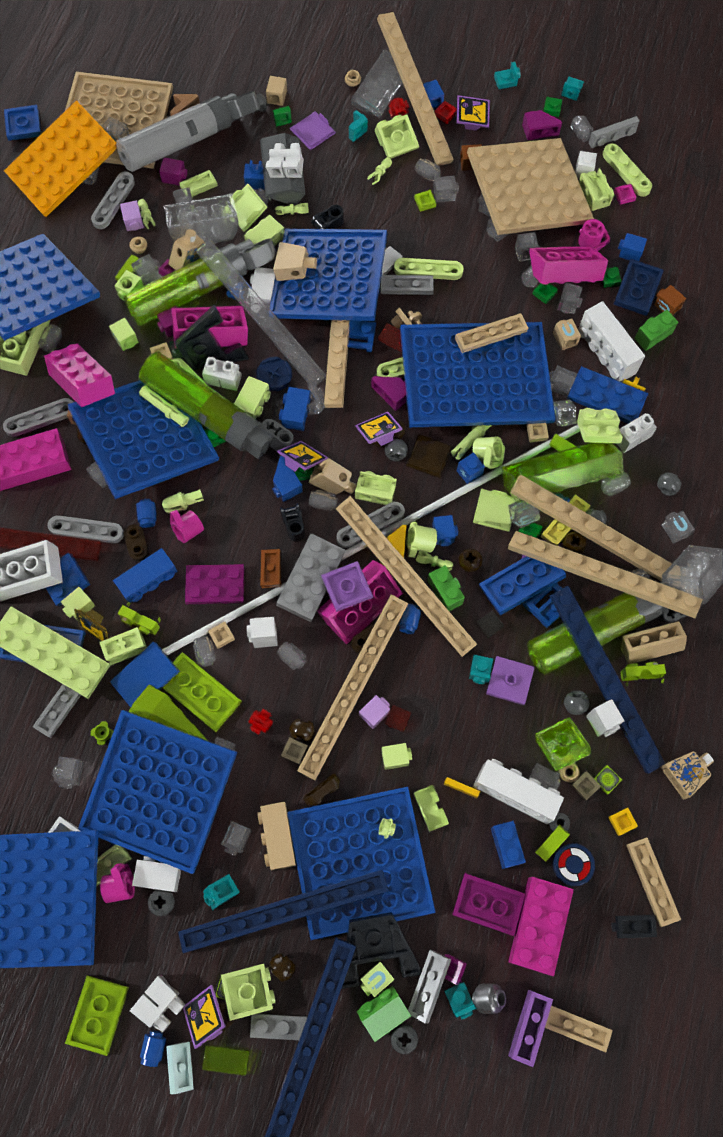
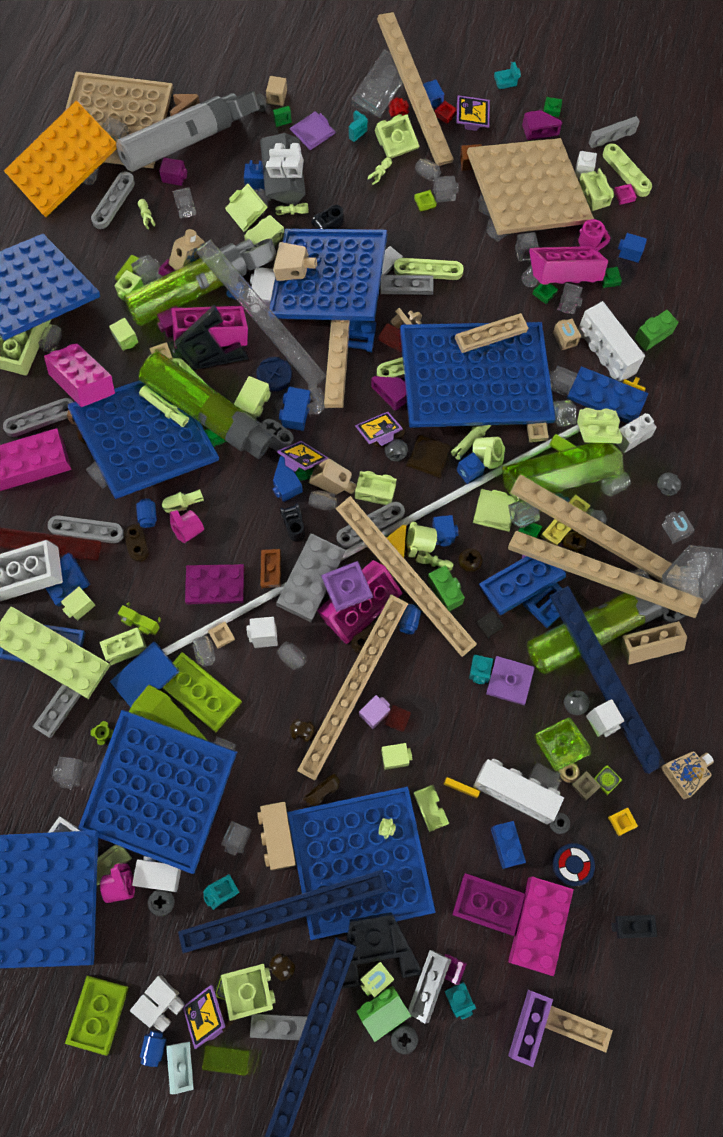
(22, 122): blue plate -> none
(91, 623): piece -> none
(131, 216): lavender brick -> none
(141, 248): tan plate -> none
(145, 576): blue brick -> none
(199, 183): yellowish green tile -> none
(209, 217): clear windscreen -> none
(221, 373): white hips -> none
(260, 721): red gear -> none
(294, 751): dark tan plate -> none
(353, 78): tan plate -> none
(489, 998): flat silver head -> none
(552, 843): lime piece -> none
(572, 88): teal bracket -> none
(582, 128): clear brick -> none
(638, 287): dark blue plate -> none
(650, 671): lime piece -> none
(653, 882): tan plate -> none
(669, 300): dark orange brick -> none

